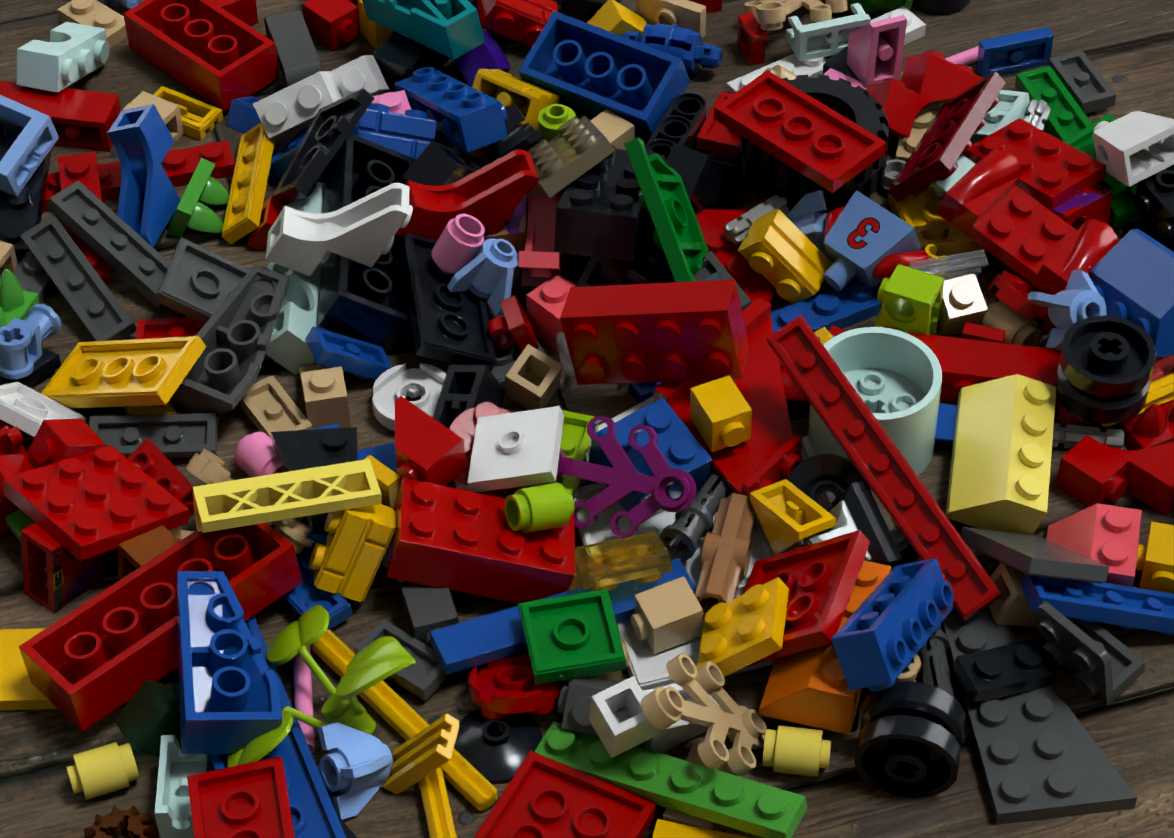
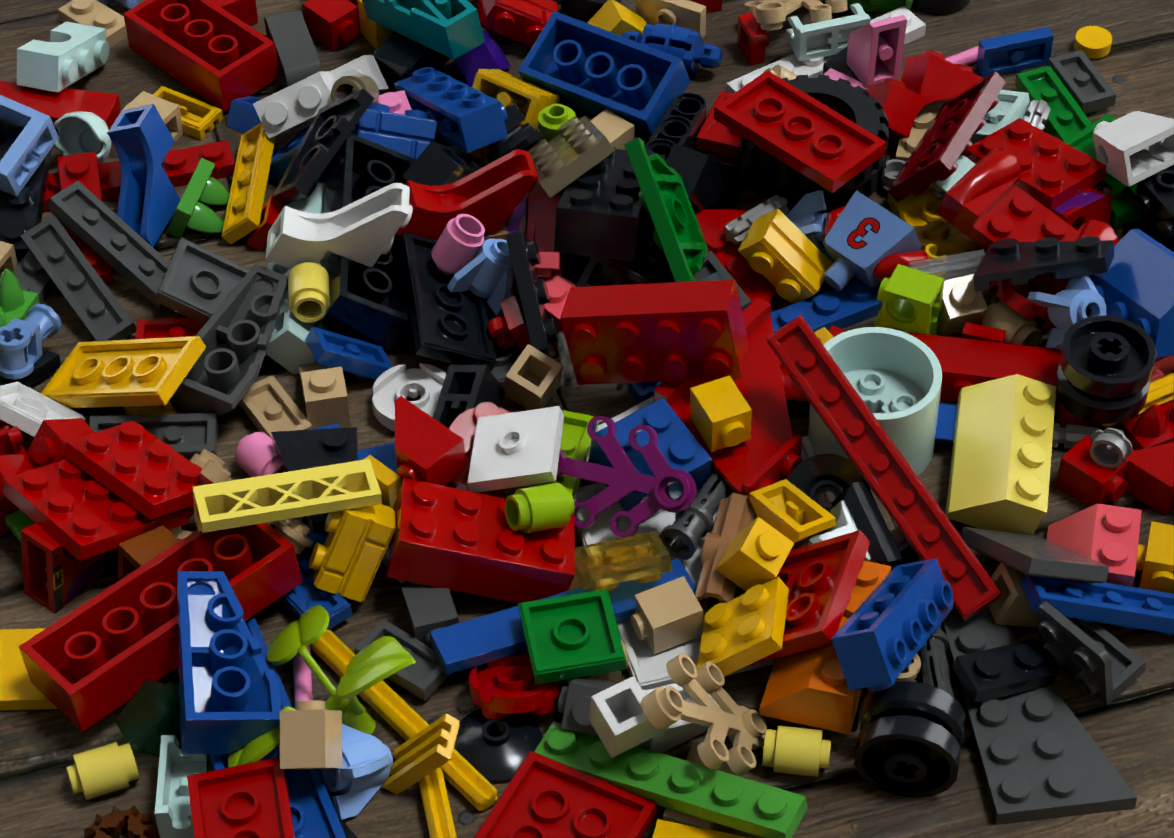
(83, 133): none -> light aqua hair
(138, 468): none -> red plate
(308, 291): none -> light yellow brick
(310, 737): none -> tan brick
(349, 84): none -> dark tan brick
(532, 292): none -> black plate
(755, 555): none -> yellow brick
(1028, 260): none -> black wing
(1093, 41): none -> yellow tile
(1110, 447): none -> light grey plate

